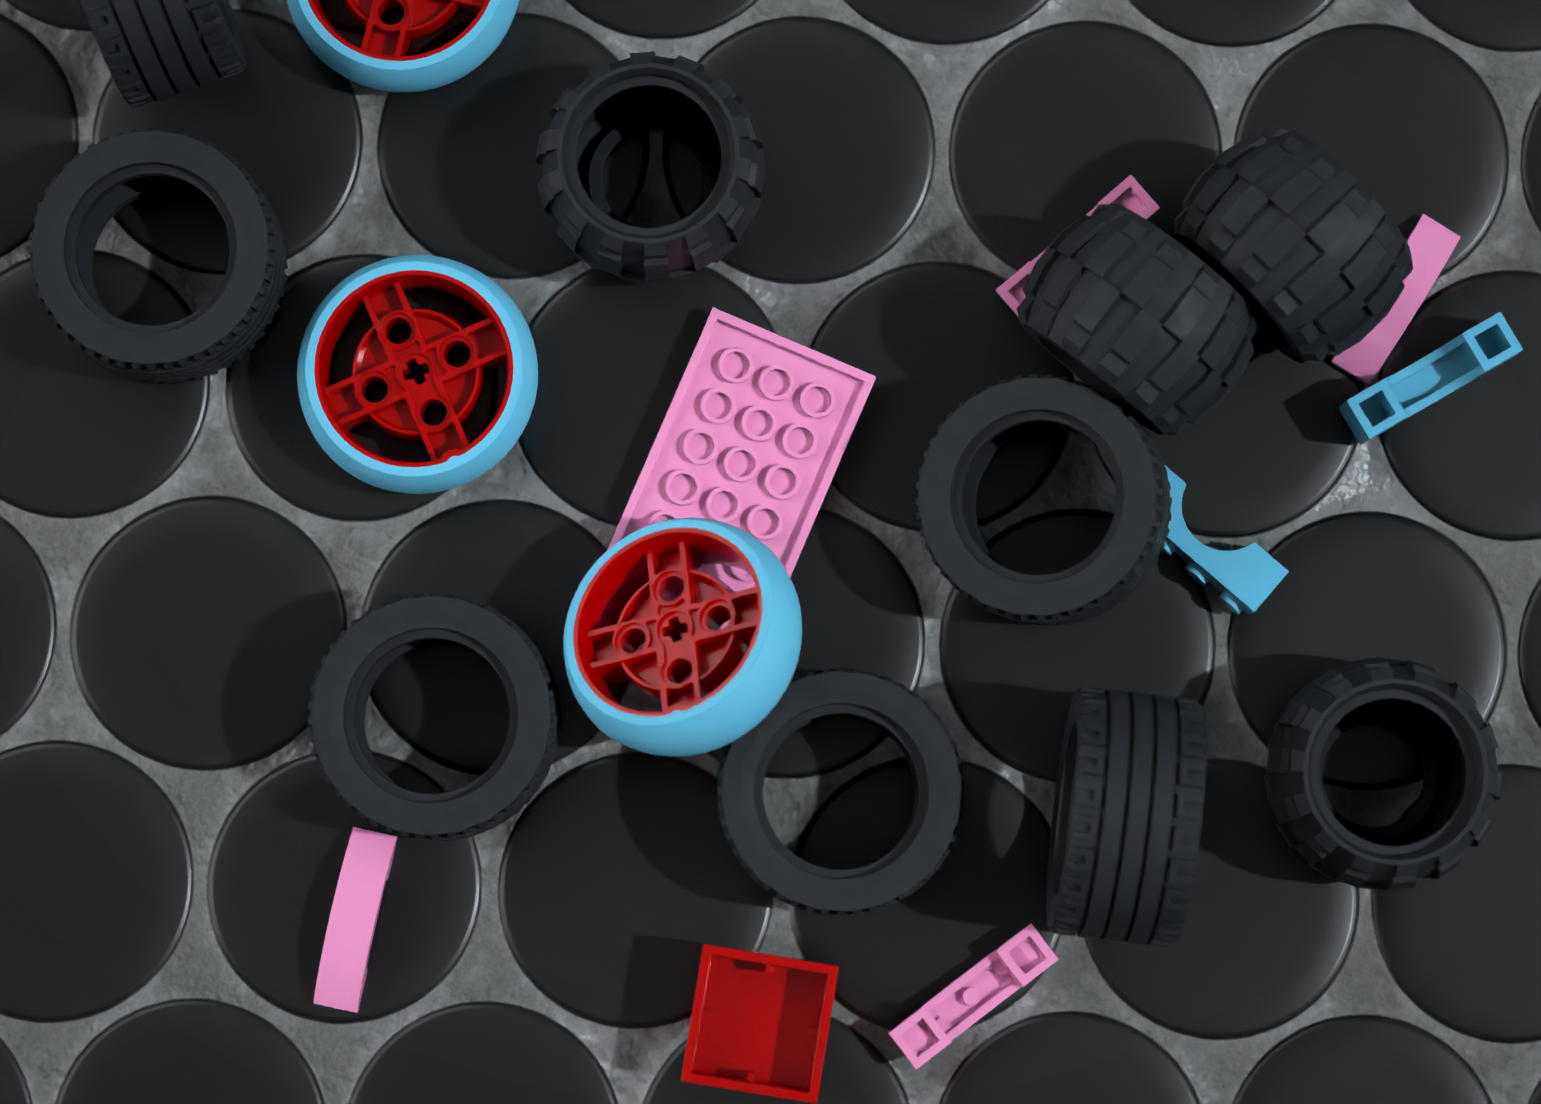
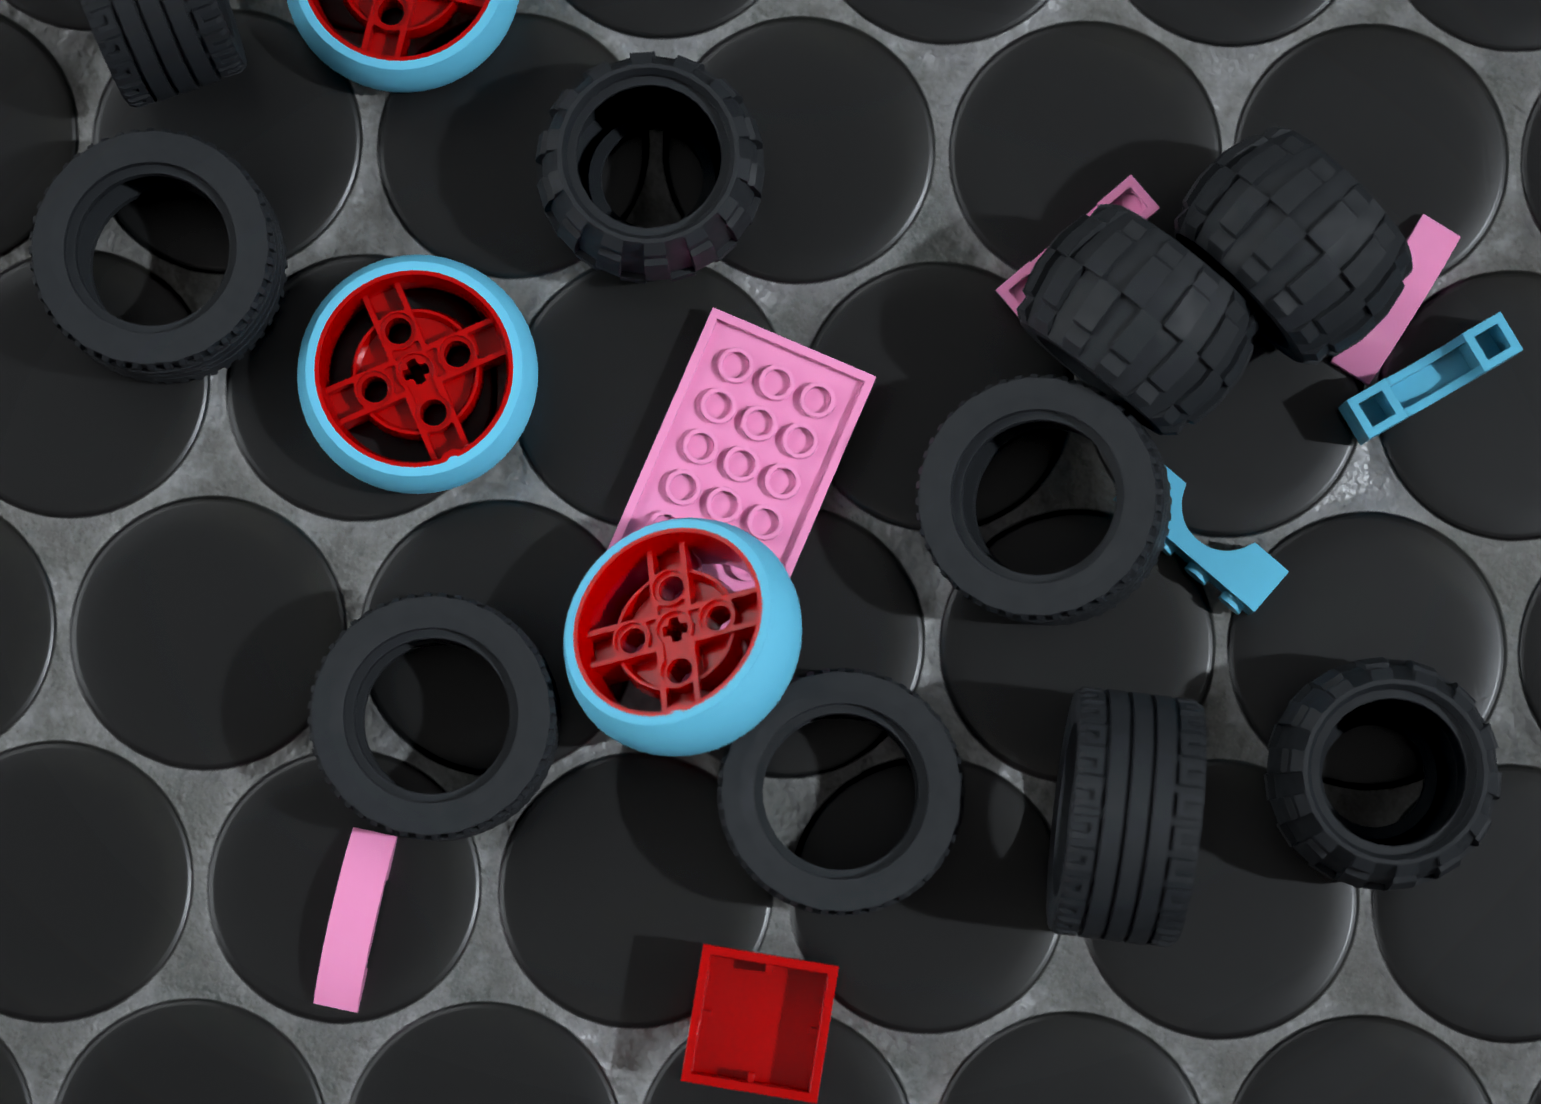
(972, 995): bright pink slope -> none

